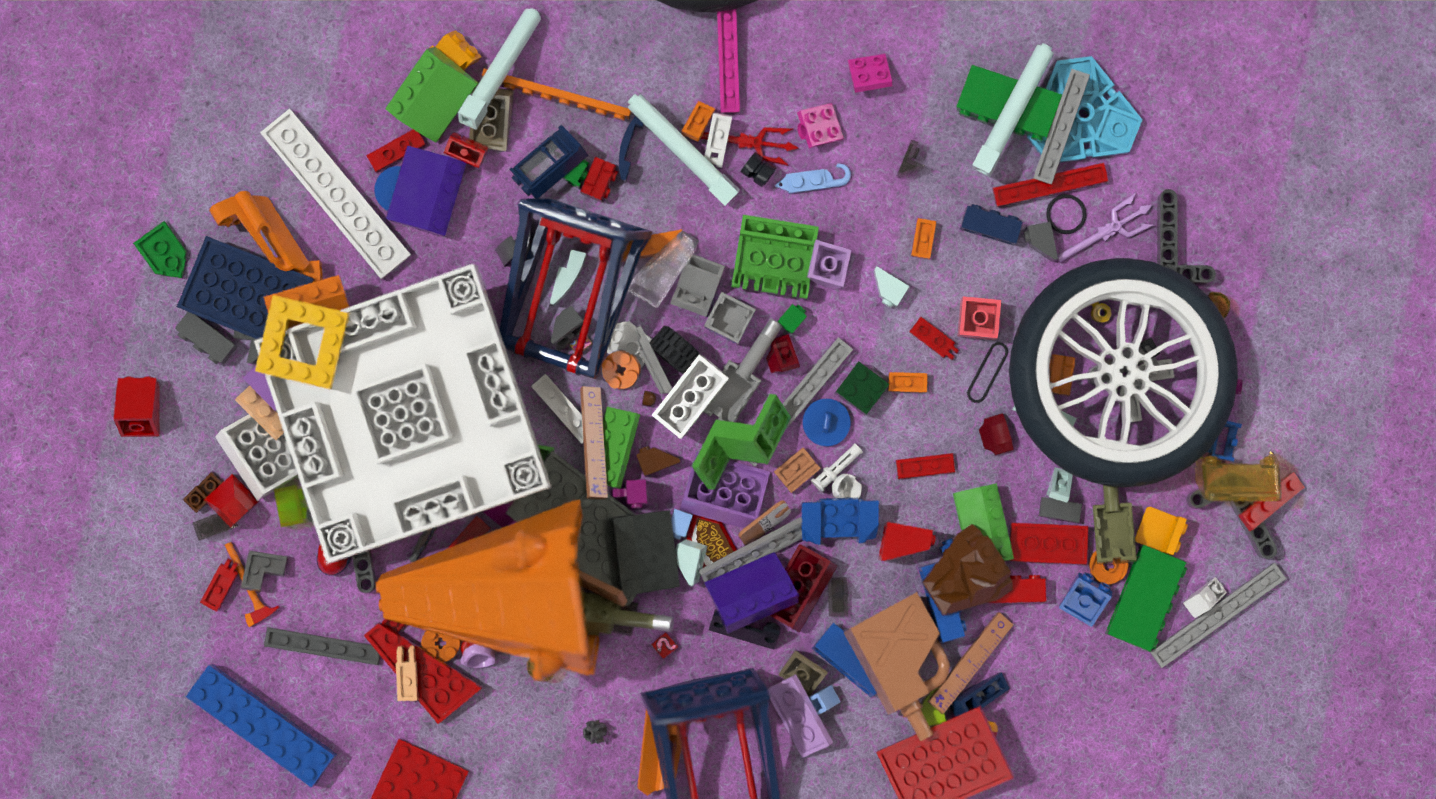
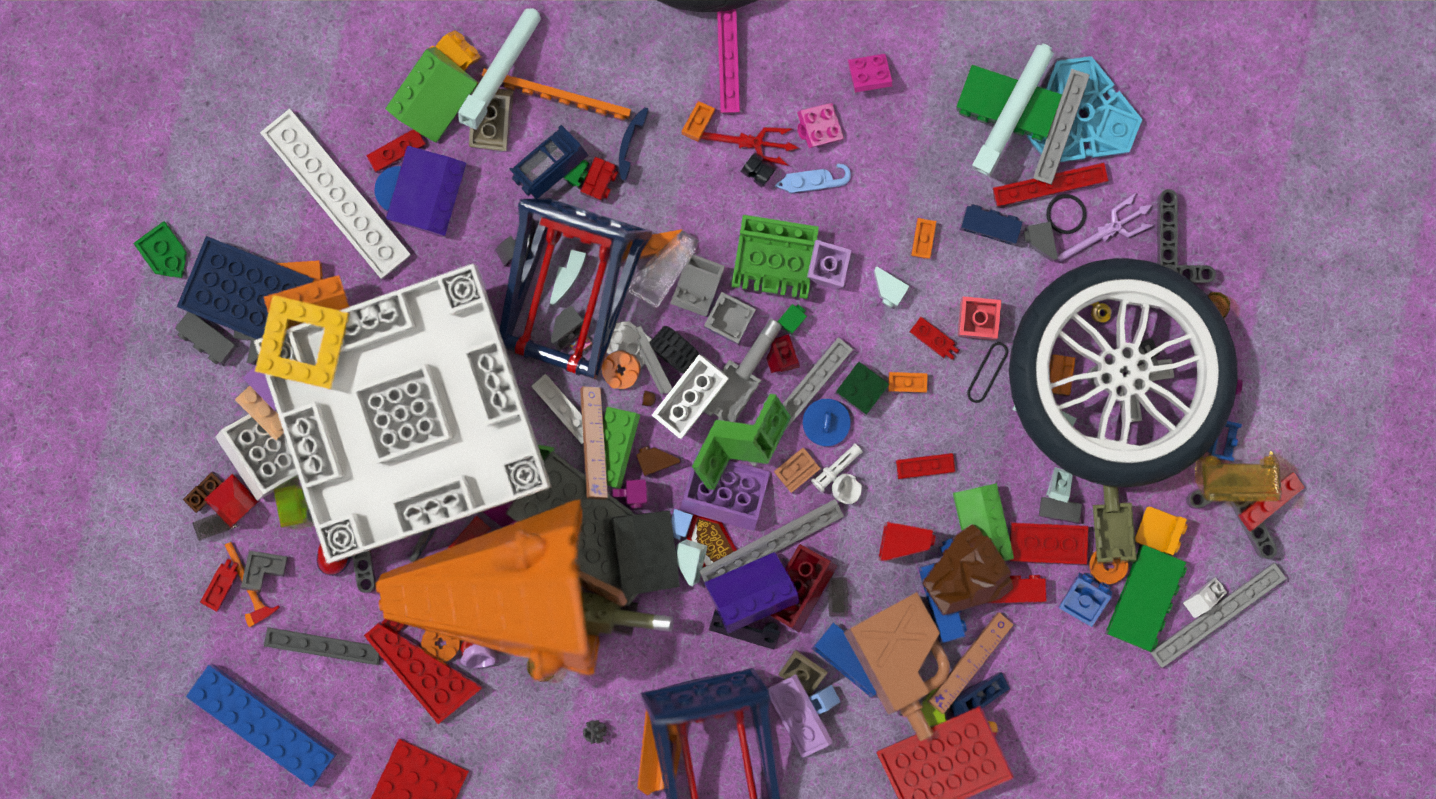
(137, 407): red slope -> none
(259, 214): orange panel -> none
(406, 675): light nougat hinge -> none
(466, 150): red brick -> none
(664, 645): tile -> none
(717, 182): light aqua brick -> none
(718, 138): white plate -> none
(764, 523): nougat piece -> none
(840, 519): blue piece -> none
(909, 166): clear smoke slope -> none
(996, 435): dark red slope -> none

